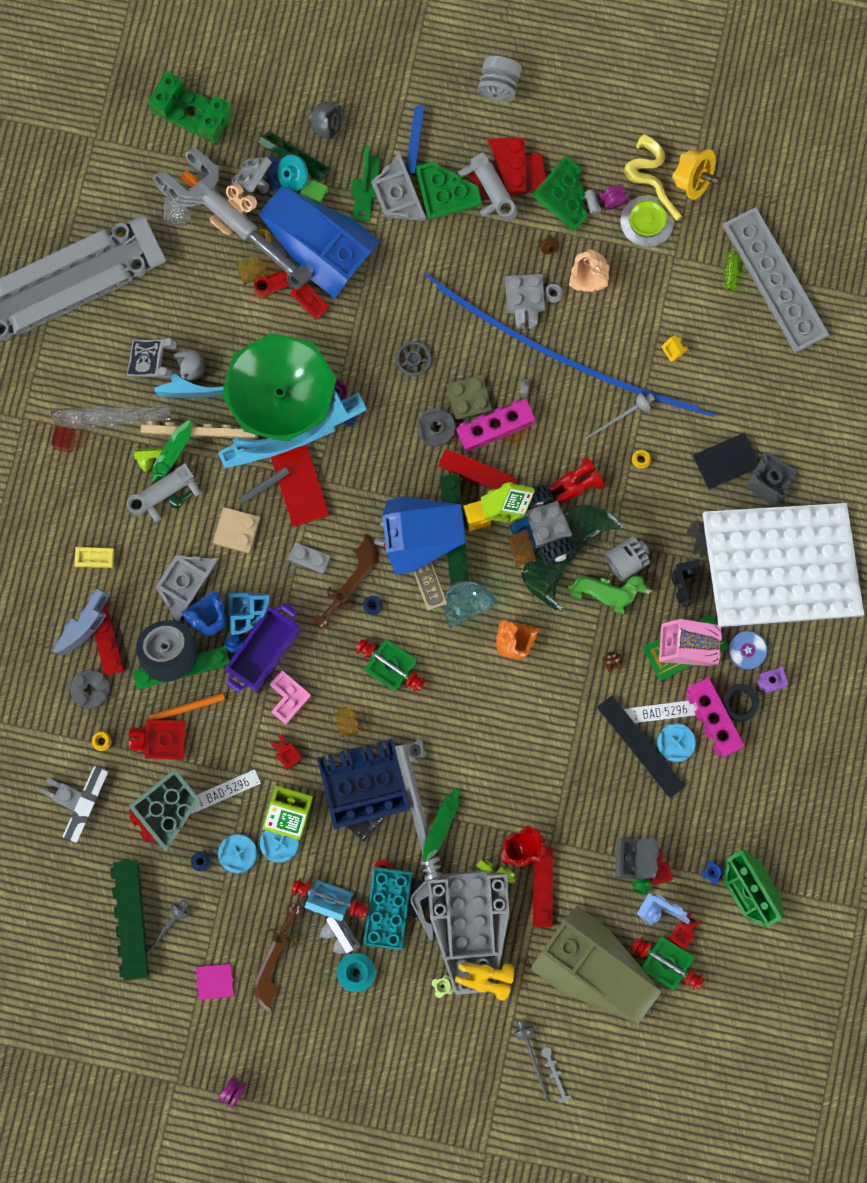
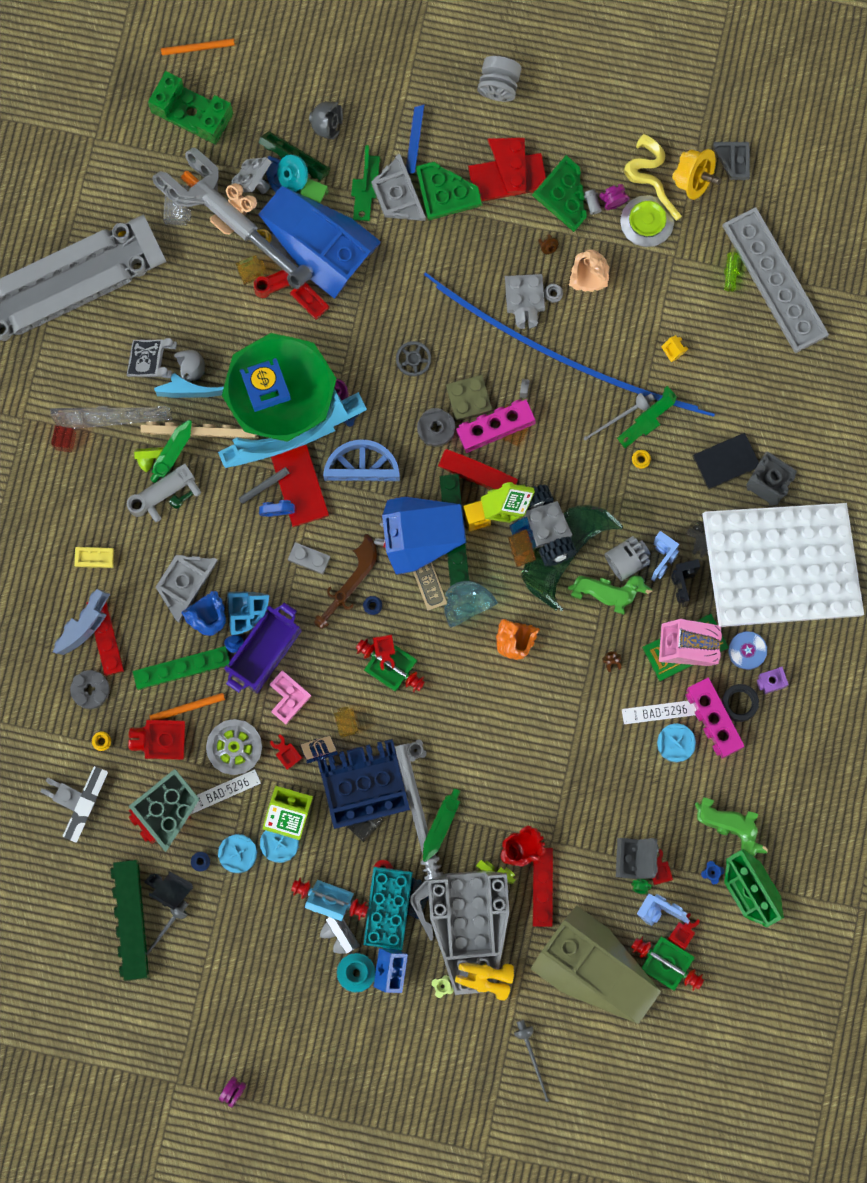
(166, 650): black wheel -> none
(170, 890): none -> black piece
(197, 46): none -> orange bar
(214, 981): dark pink piece -> none
(234, 747): none -> flat silver piece
(236, 530): tan plate -> none
(262, 380): none -> blue container
(263, 985): reddish brown sword -> none
(270, 509): none -> blue plate
(318, 749): none -> piece
(361, 474): none -> medium blue window
(384, 648): none -> red plate
(390, 970): none -> blue brick
(492, 186): light grey piece -> none
(546, 1052): light grey piece -> none
(572, 488): red piece -> none
(640, 746): black tile -> none
(647, 420): none -> green piece
(664, 545): none -> light blue bracket
(733, 823): none -> bright green animal
(734, 158): none -> dark grey wing

